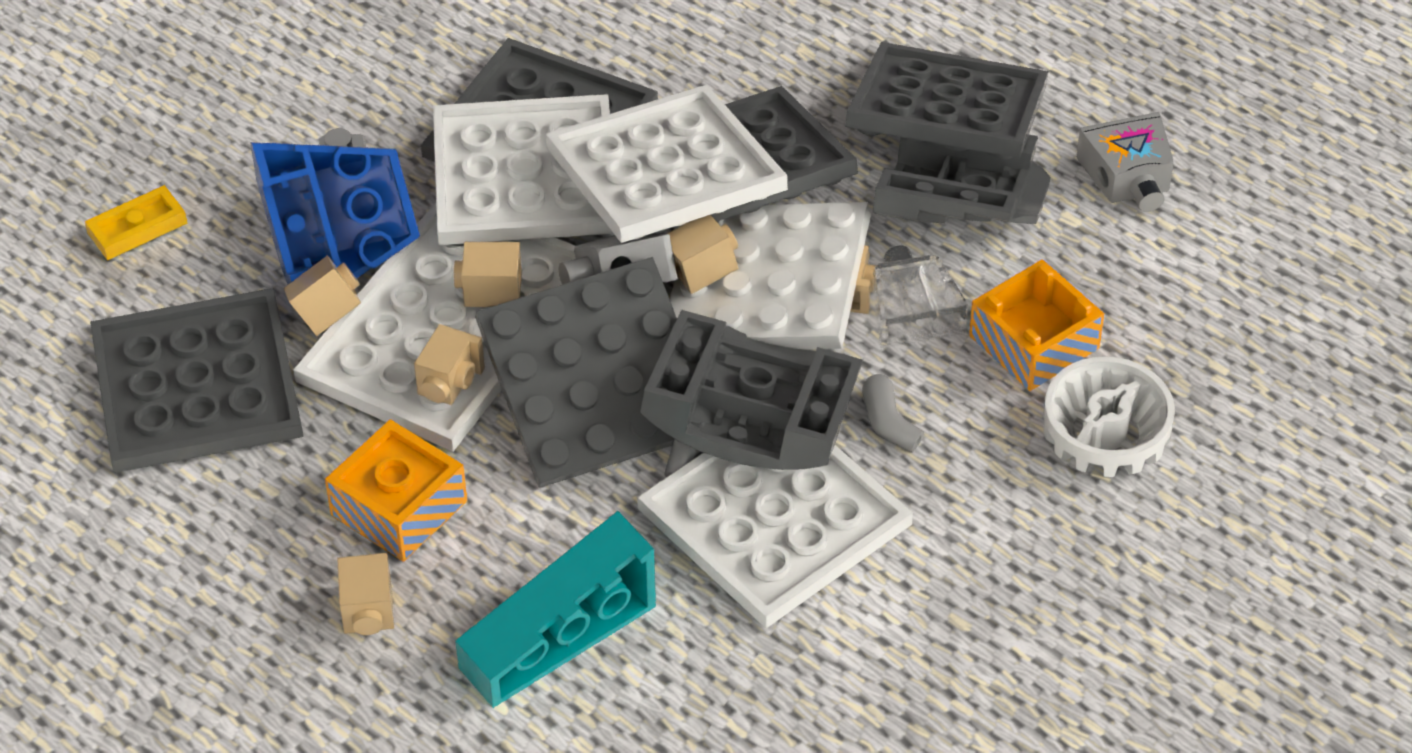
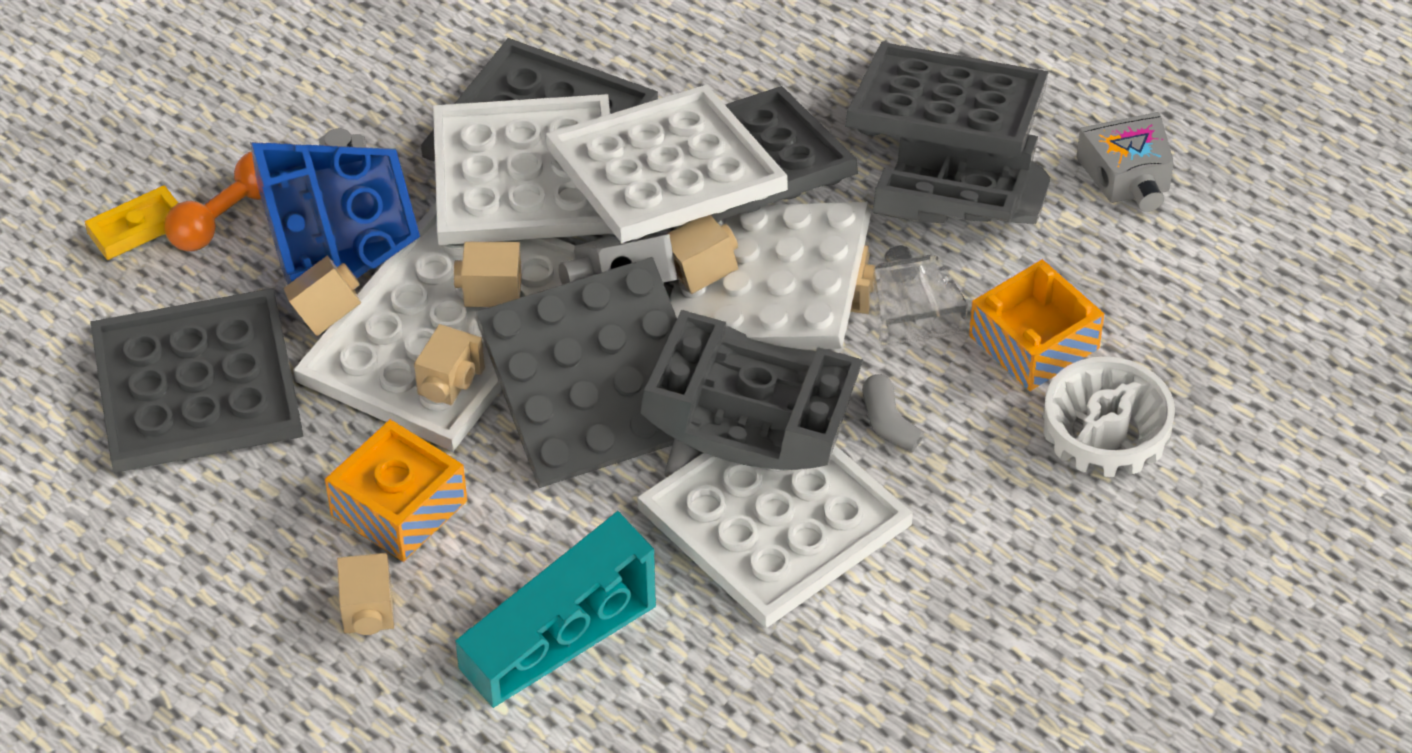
(193, 225): none -> orange piece

